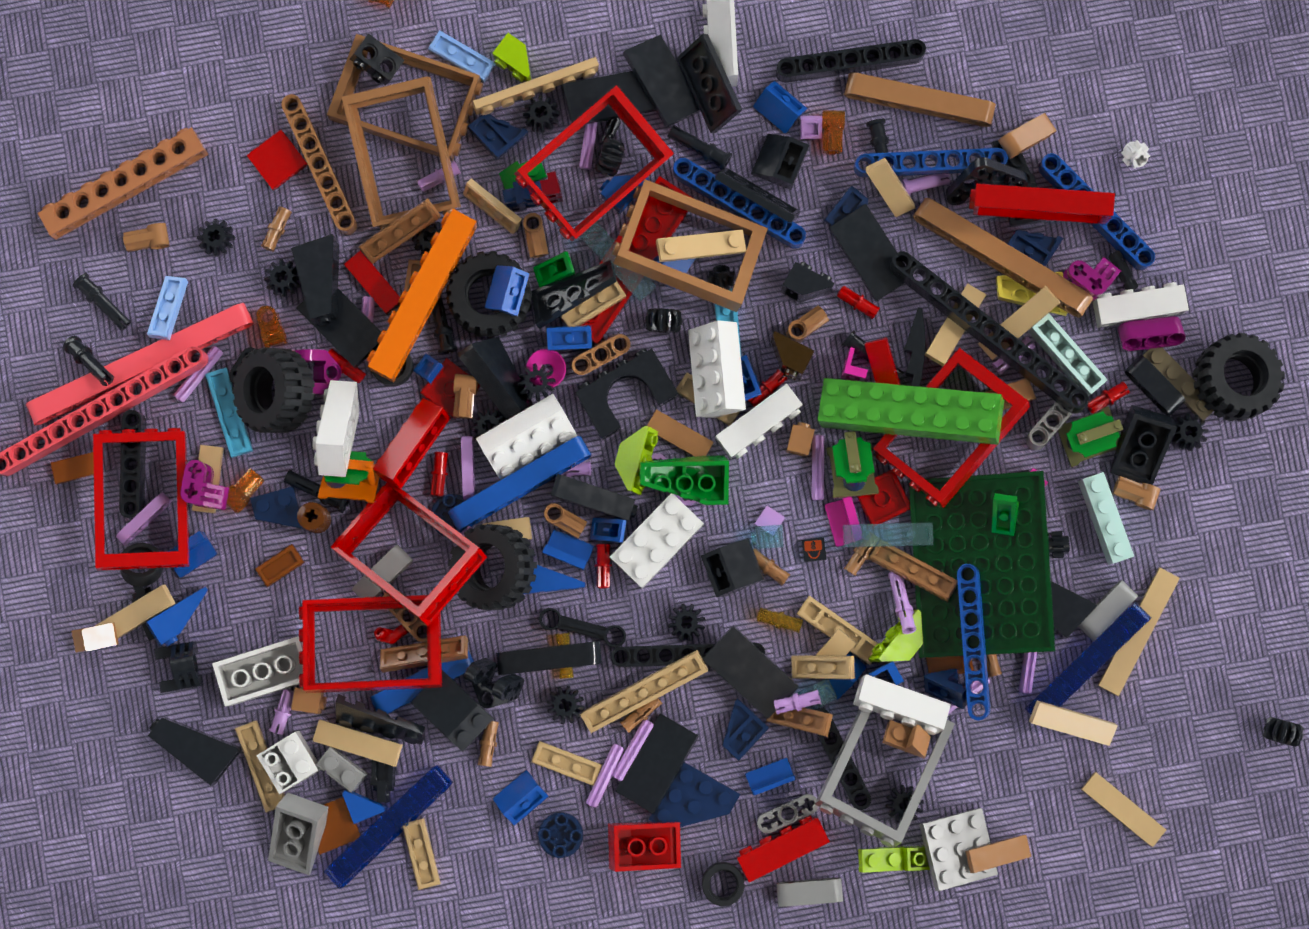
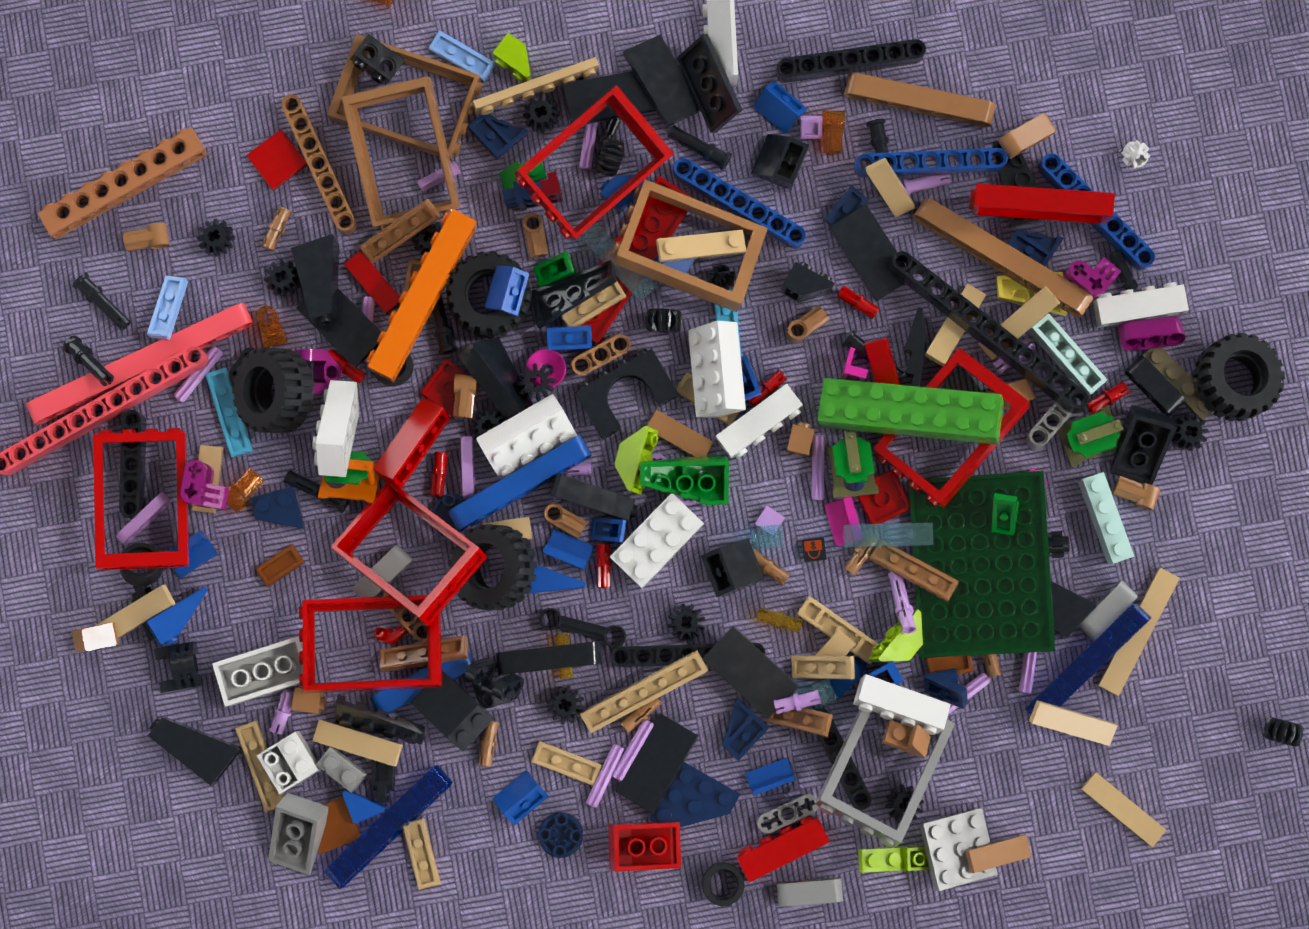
(73, 468): dark orange tile -> none
(317, 525): reddish brown piece -> none
(428, 368): blue tile -> none
(492, 206): tan tile -> none
(758, 195): black tile -> none
(791, 356): dark brown slope -> none
(968, 652): blue beam -> none
(982, 171): black beam -> none

